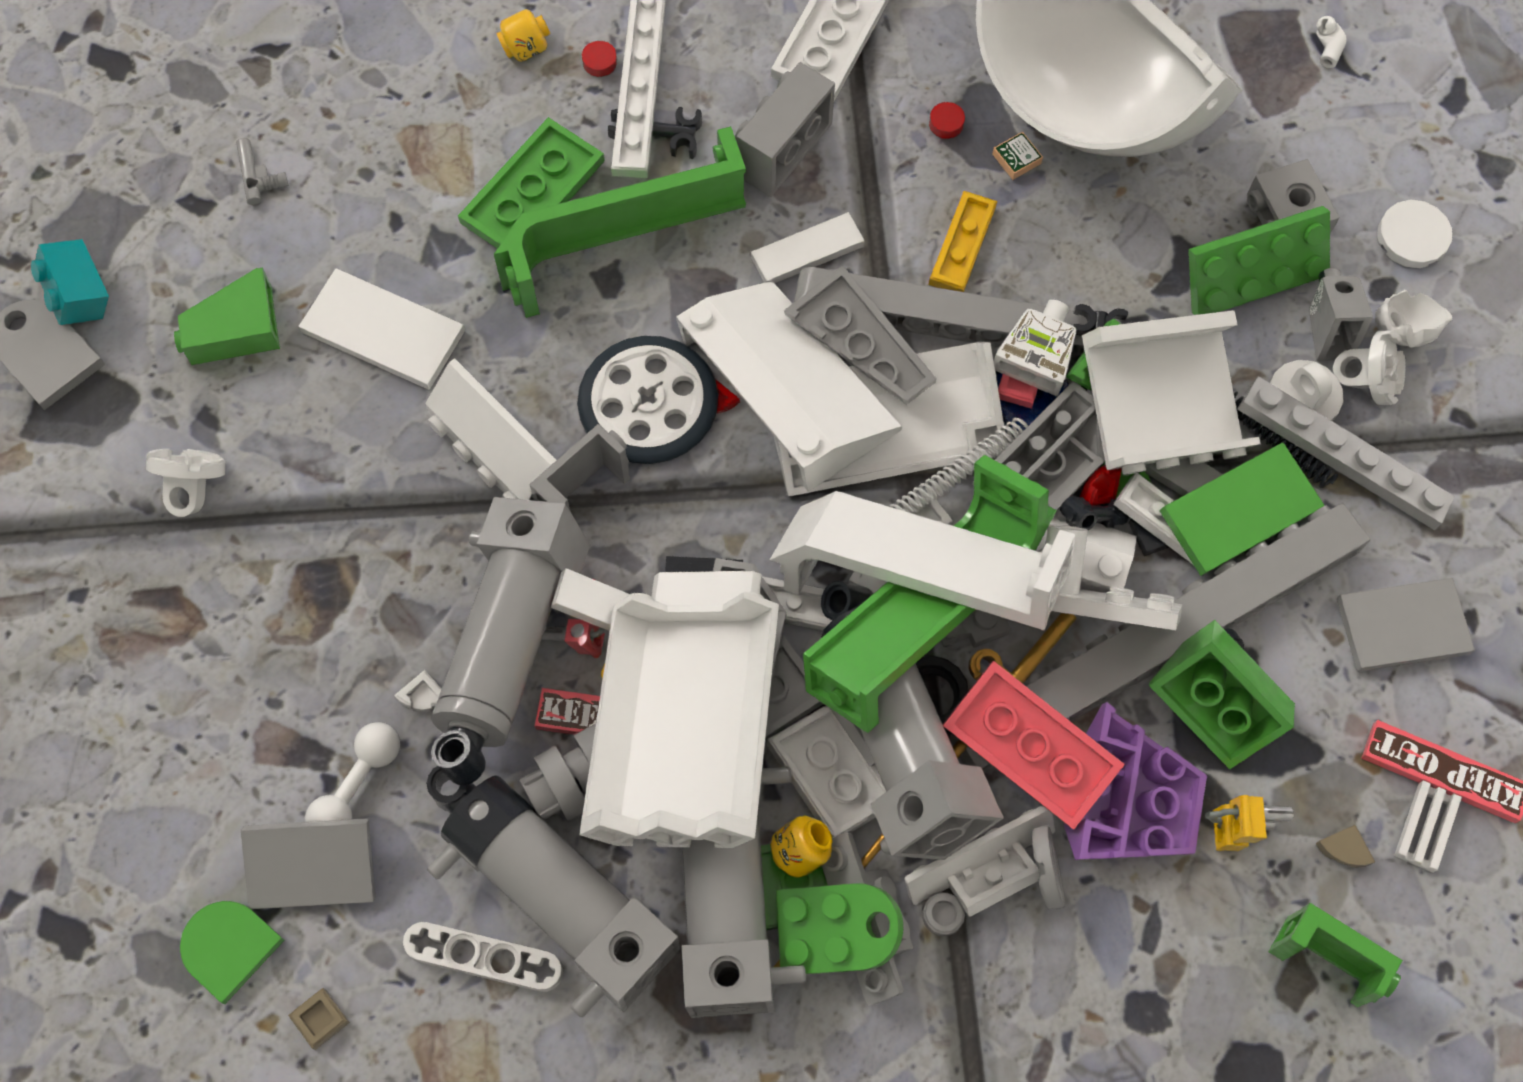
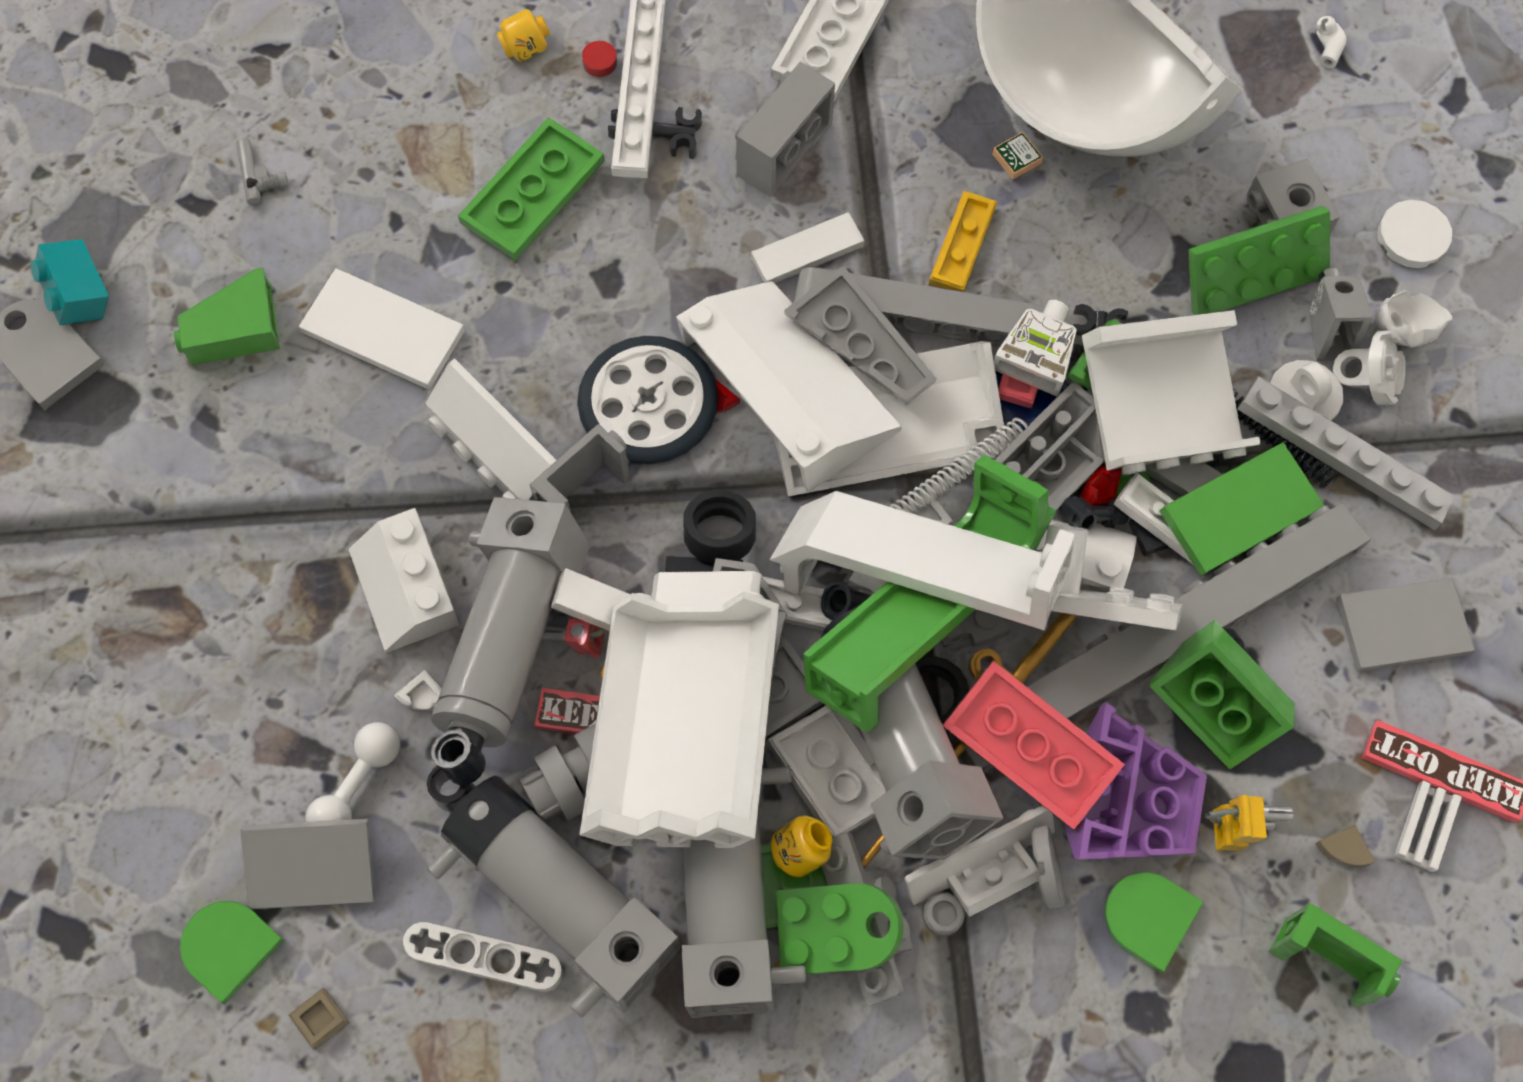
(185, 472): white tile -> none
(402, 581): none -> white slope
(619, 216): bright green panel -> none
(719, 503): none -> black tyre
(946, 120): red tile -> none
(1149, 917): none -> bright green tile

